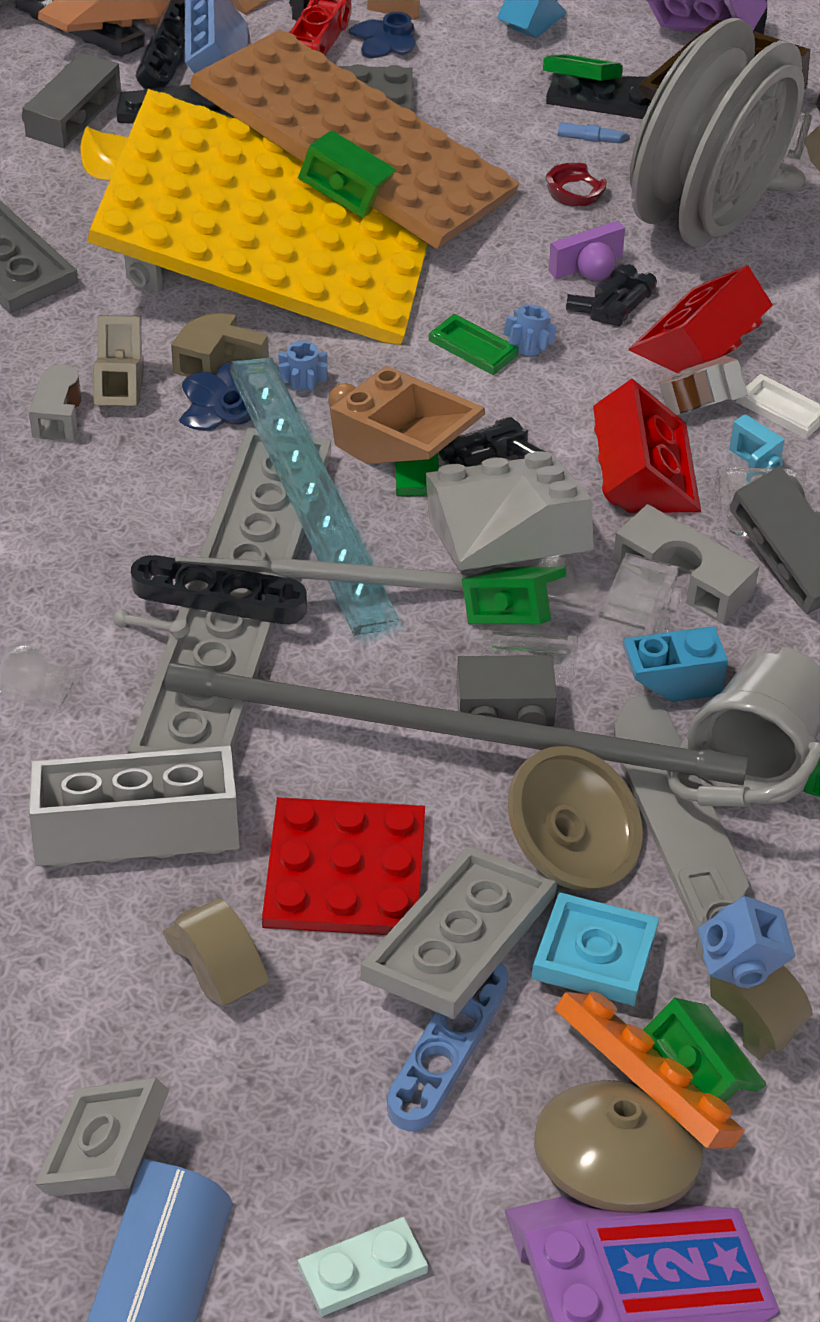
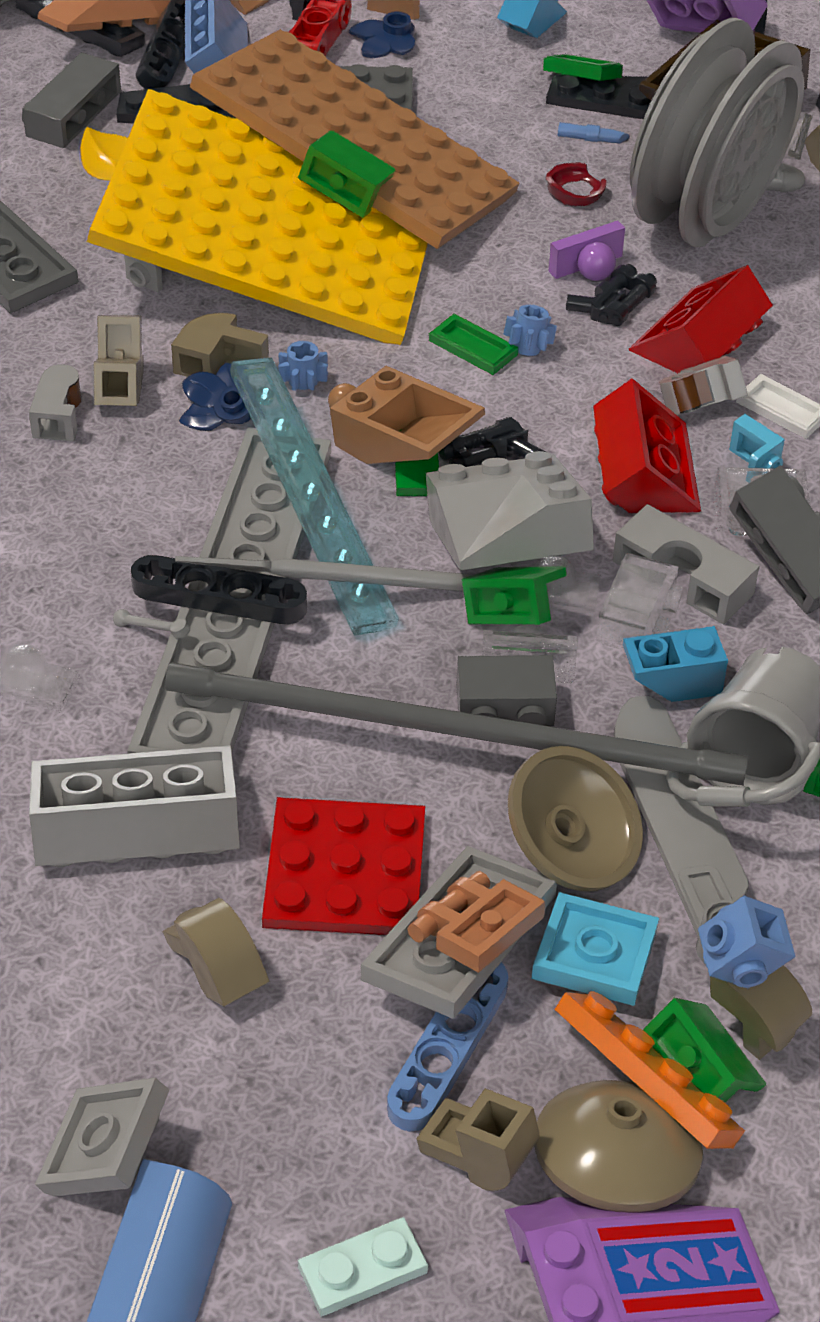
(482, 1139): none -> dark tan brick
(487, 925): none -> nougat plate

